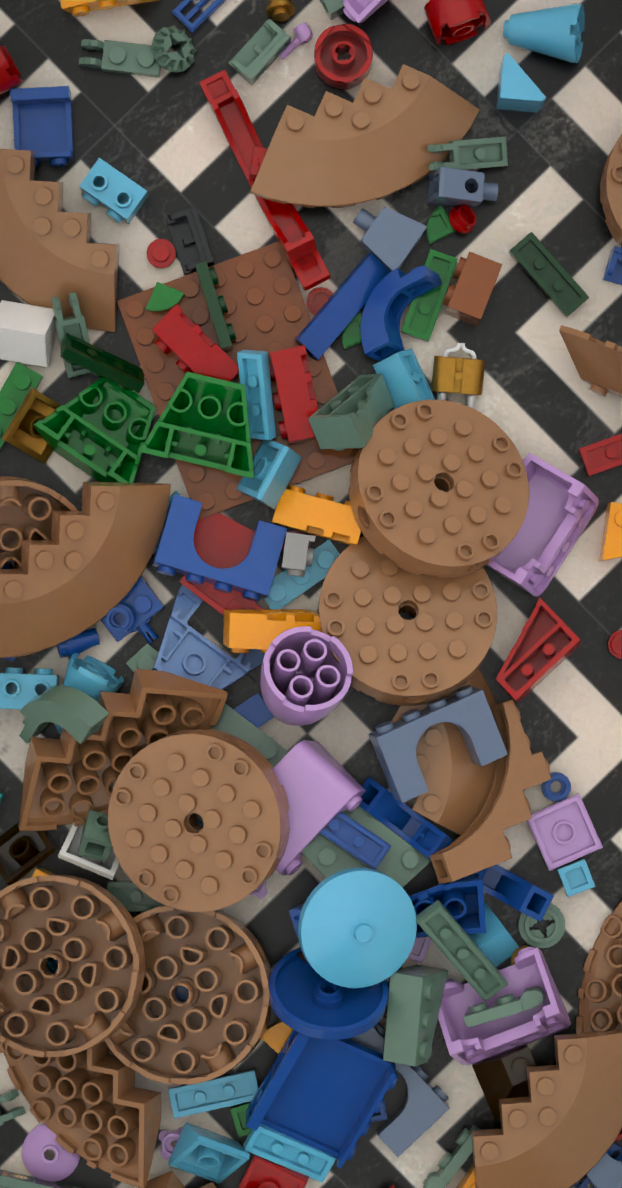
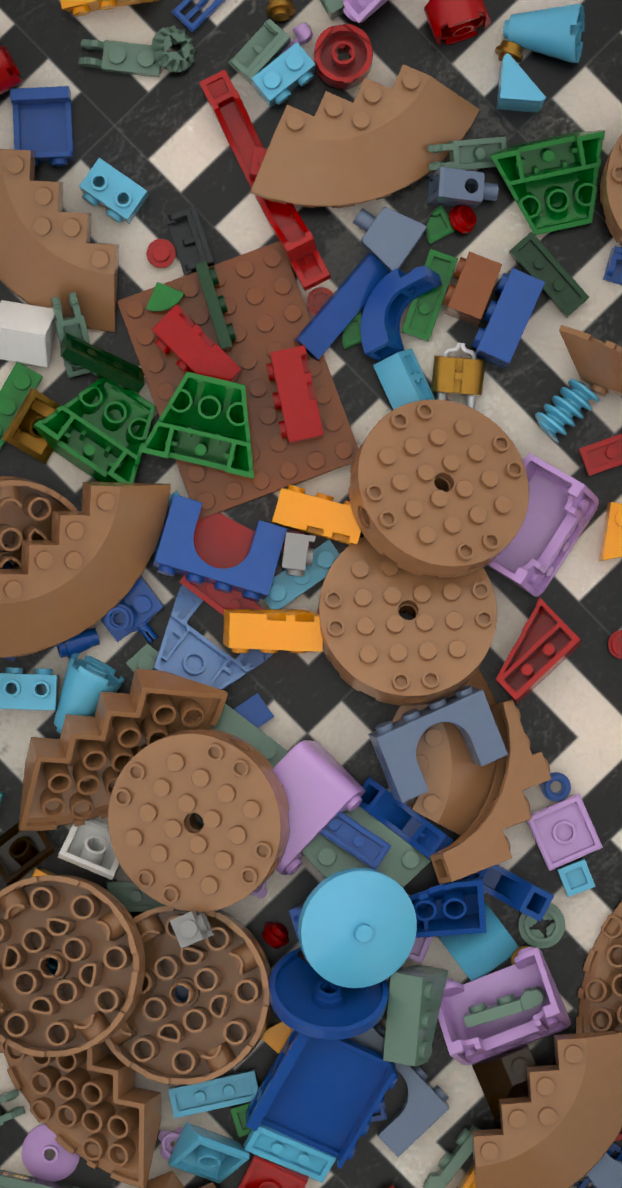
(65, 707): sand green arch -> none
(95, 837): sand green brick -> none
(191, 928): none -> light grey brick
(255, 375): medium azure plate -> none
(273, 470): medium azure slope -> none
(275, 935): none -> red plate
(283, 75): none -> medium azure brick
(302, 677): lavender cylinder -> none
(352, 414): sand green wedge -> none
(461, 950): sand green tile -> none
(507, 317): none -> blue brick
(509, 47): none -> pearl gold plate
(553, 179): none -> green wedge
(565, 408): none -> medium azure piece

